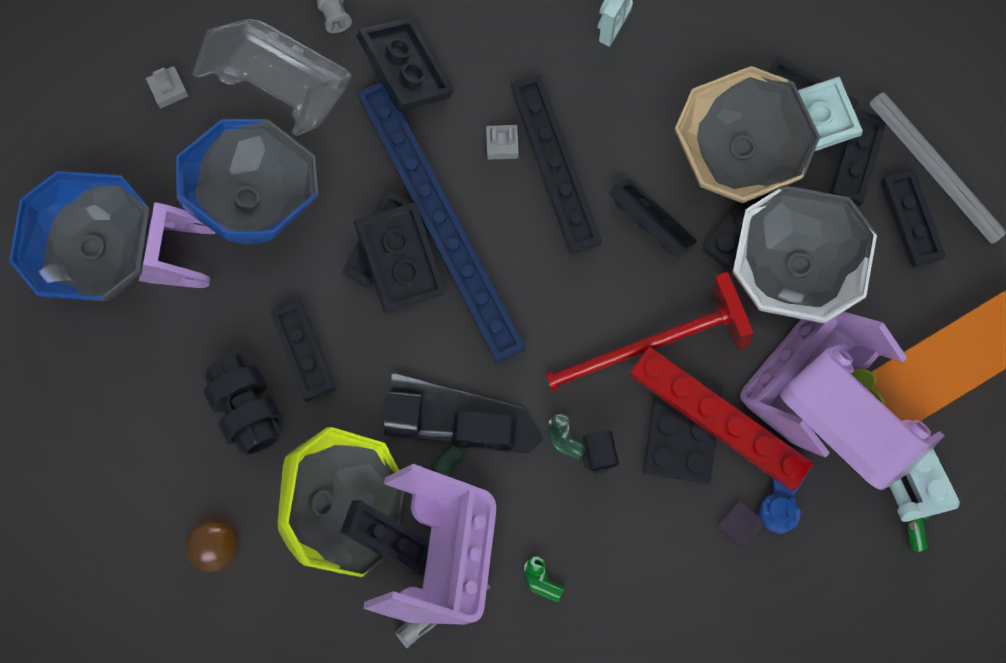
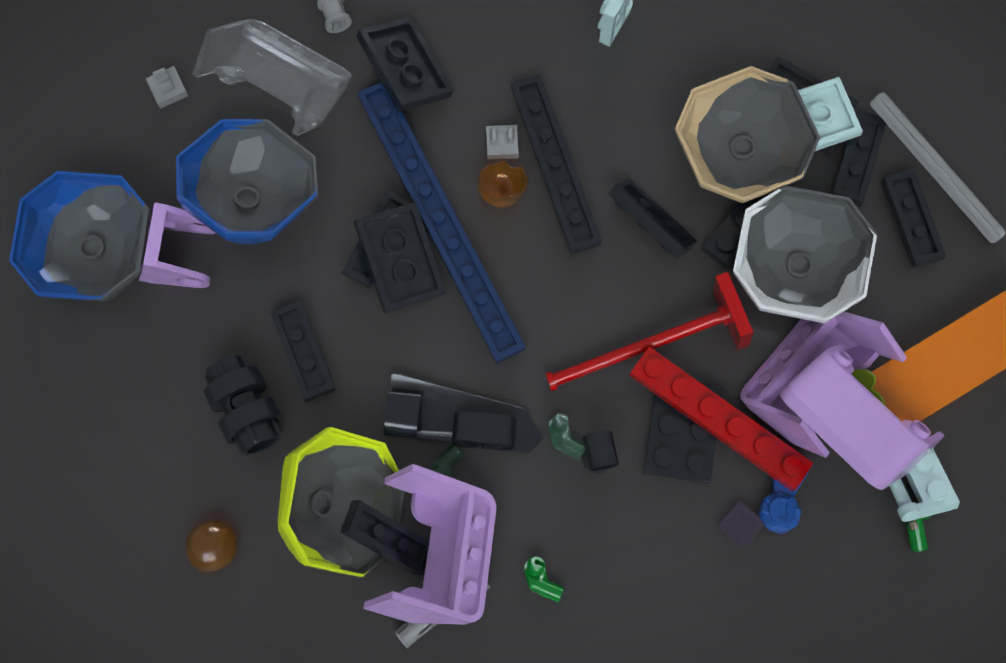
(502, 184): none -> clear orange hair

